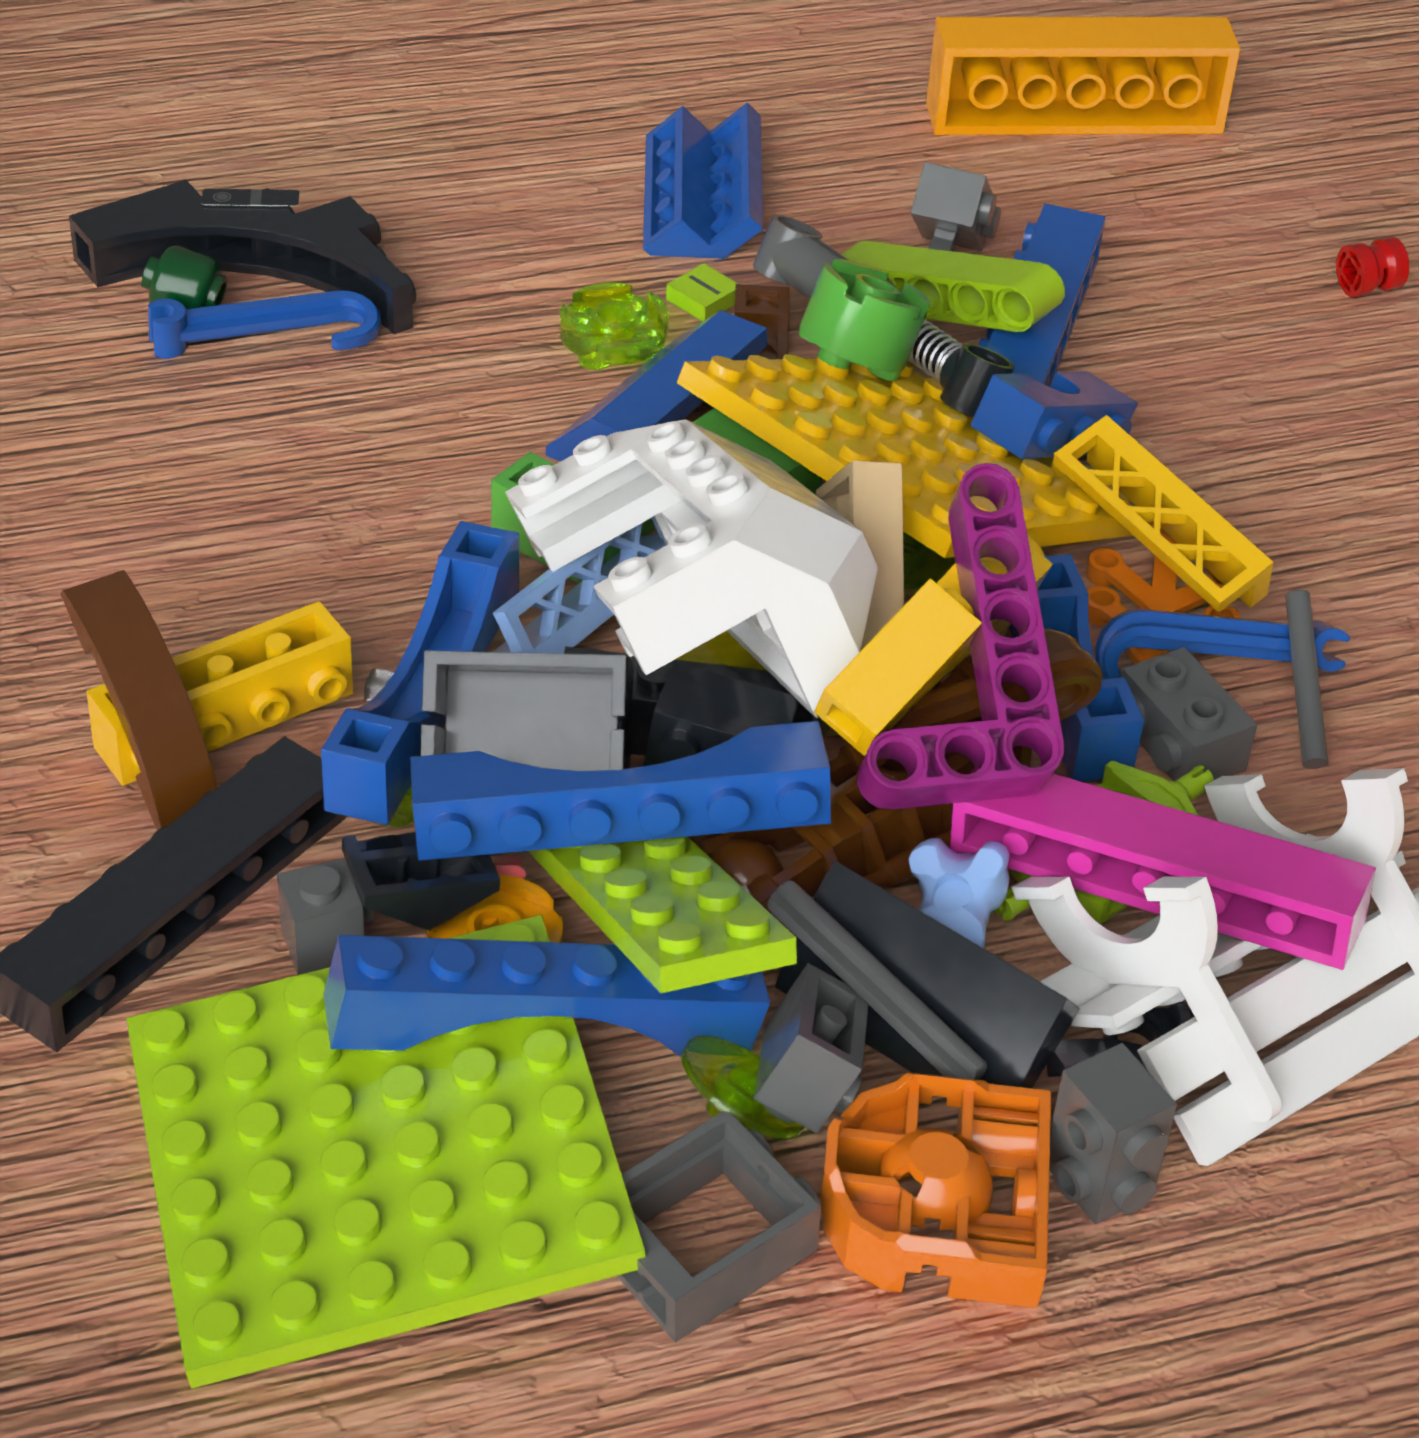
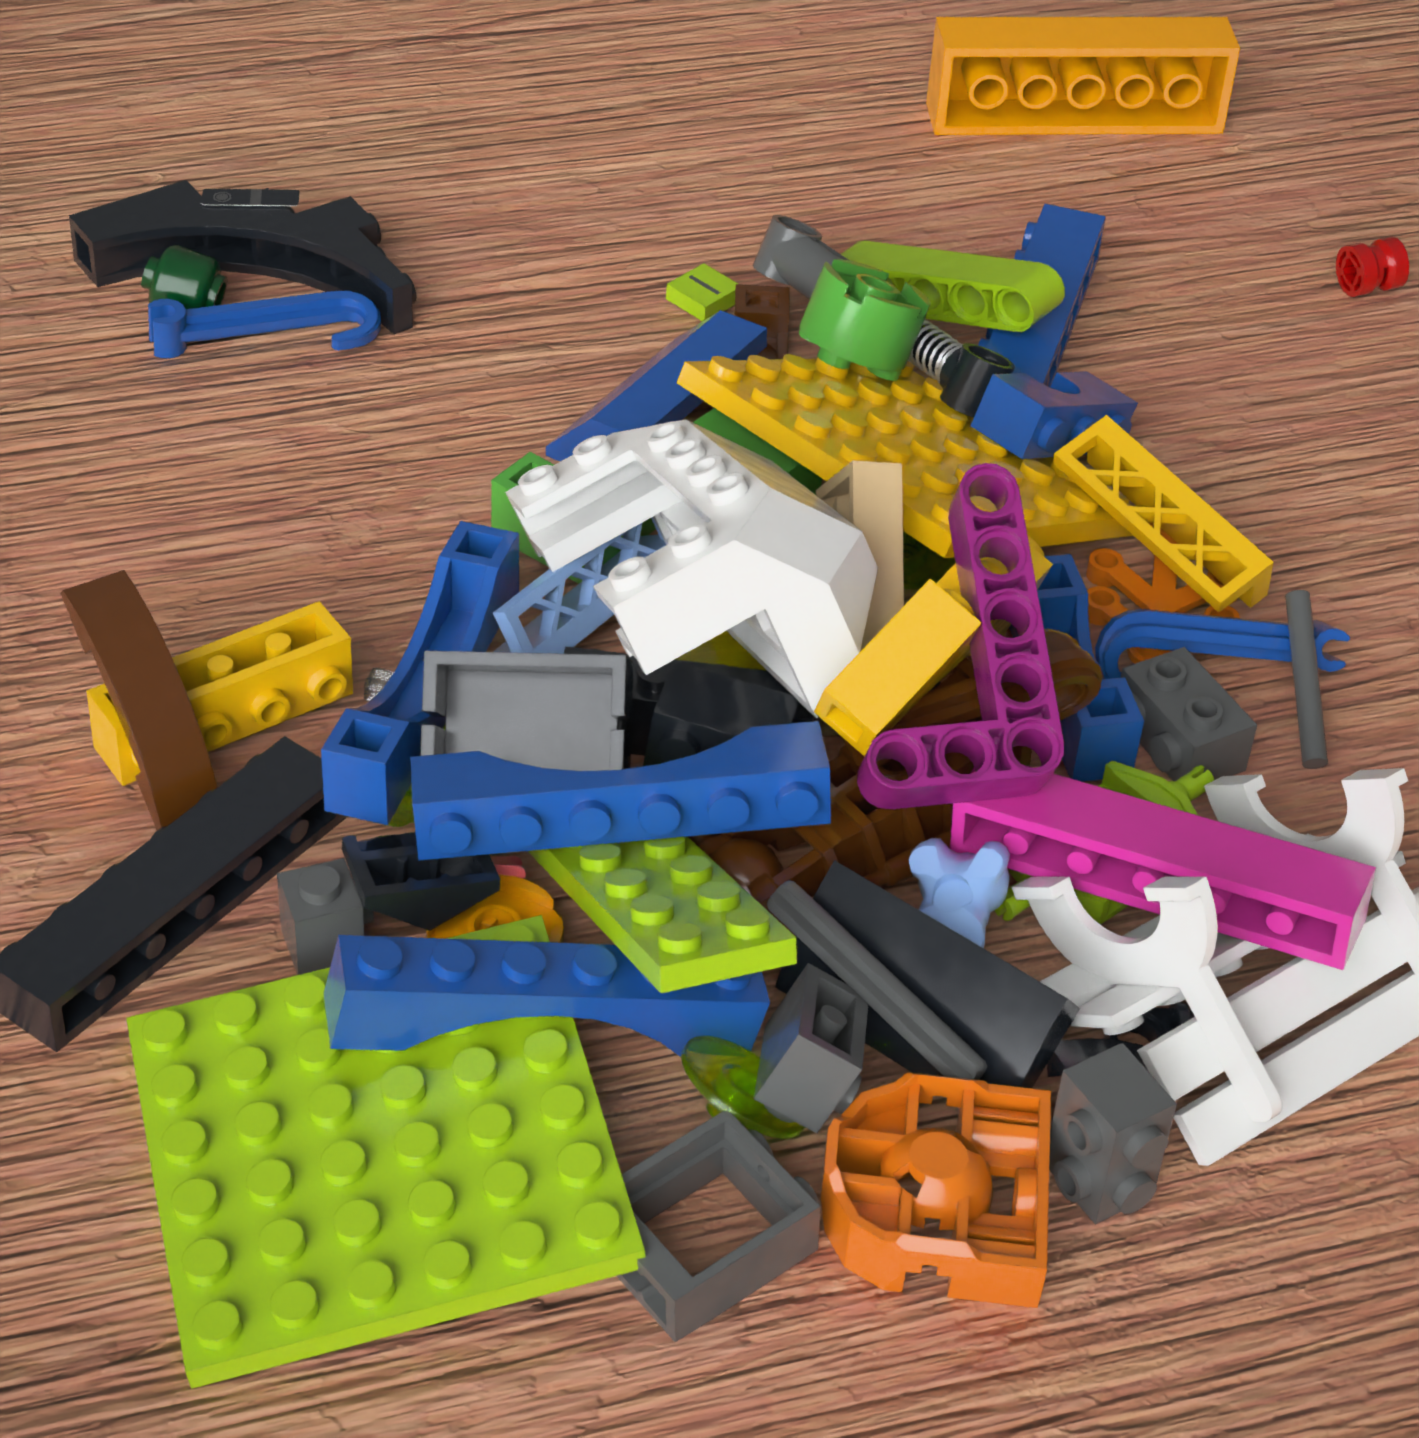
(635, 337): clear neon green plate -> none
(703, 185): blue slope -> none
(954, 208): brick -> none

